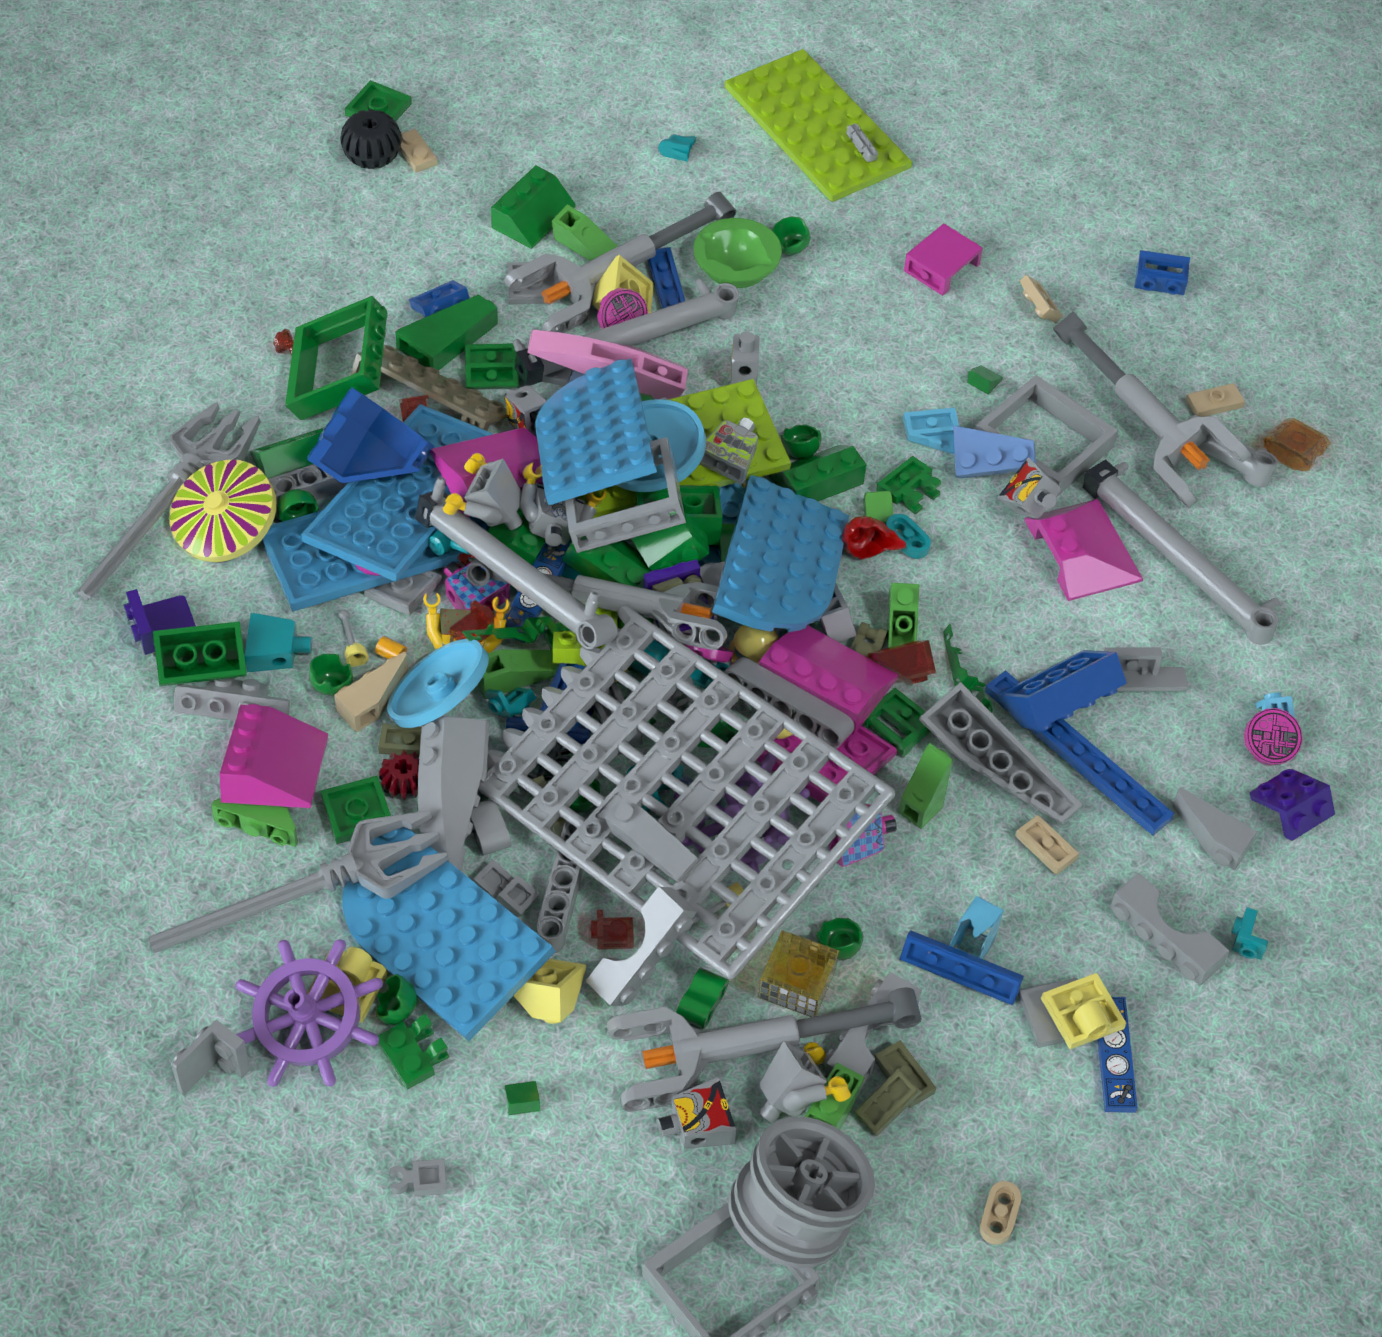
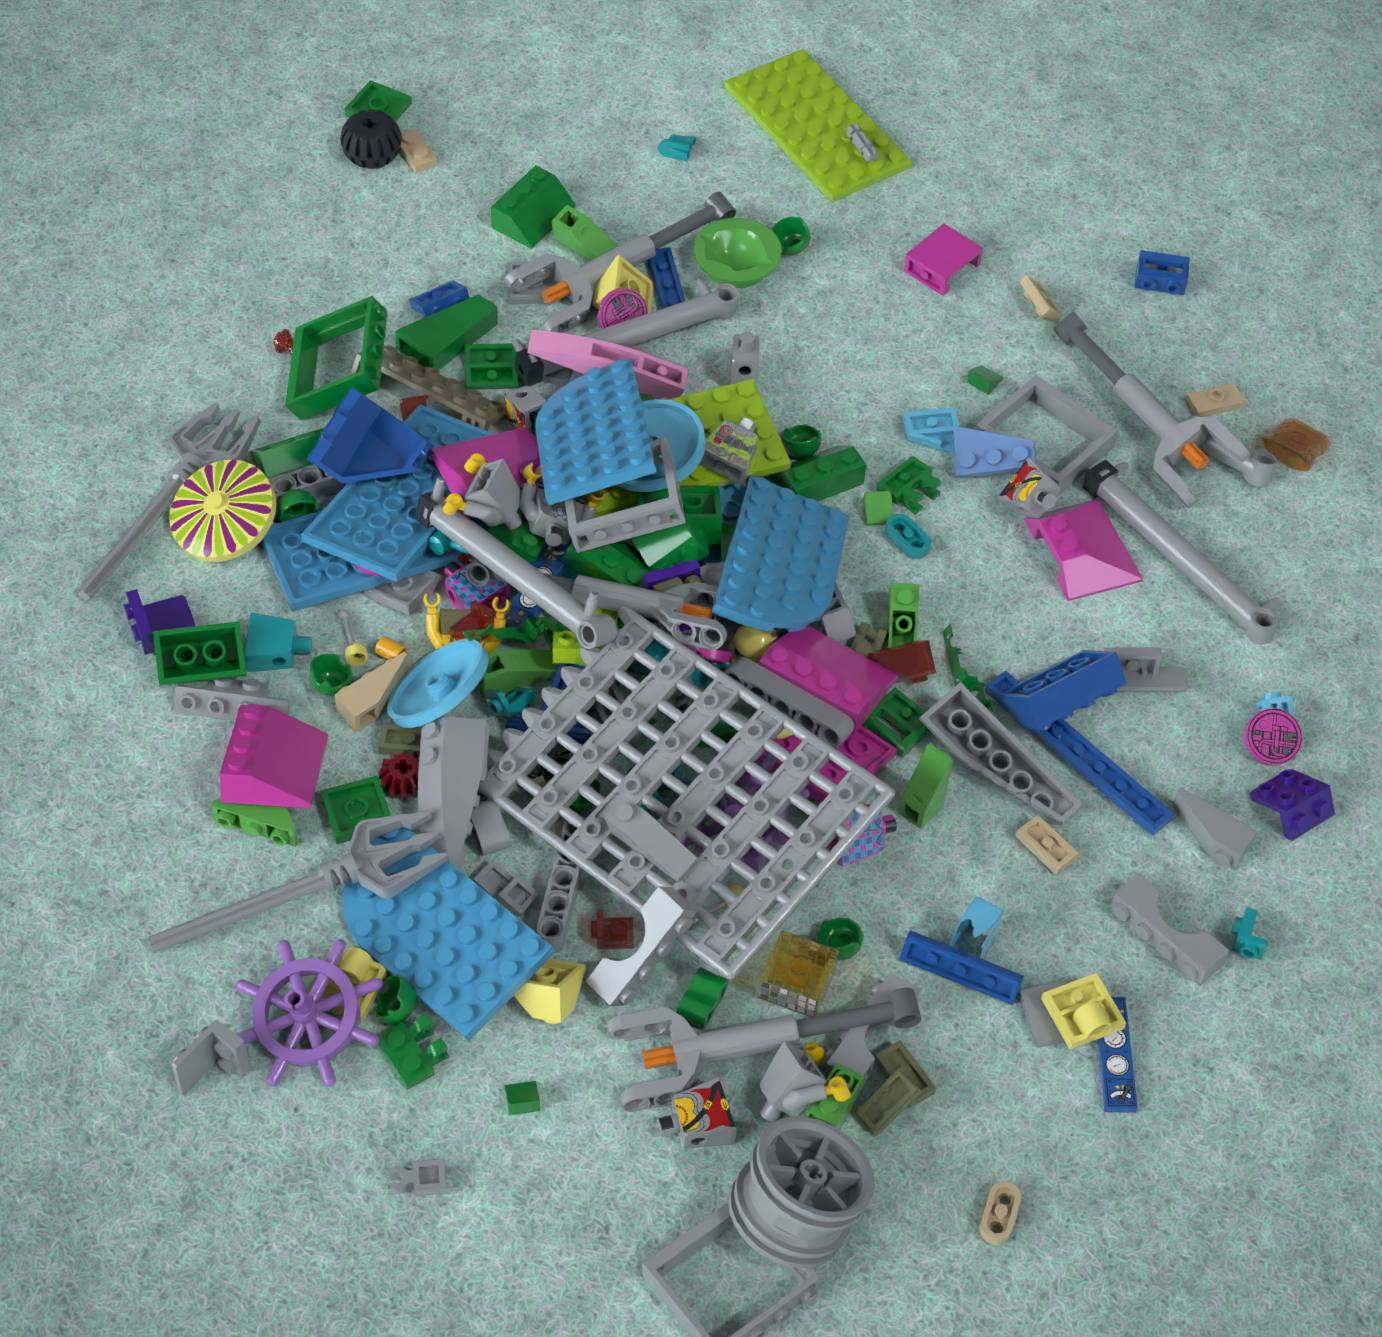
(869, 537): red hair -> none

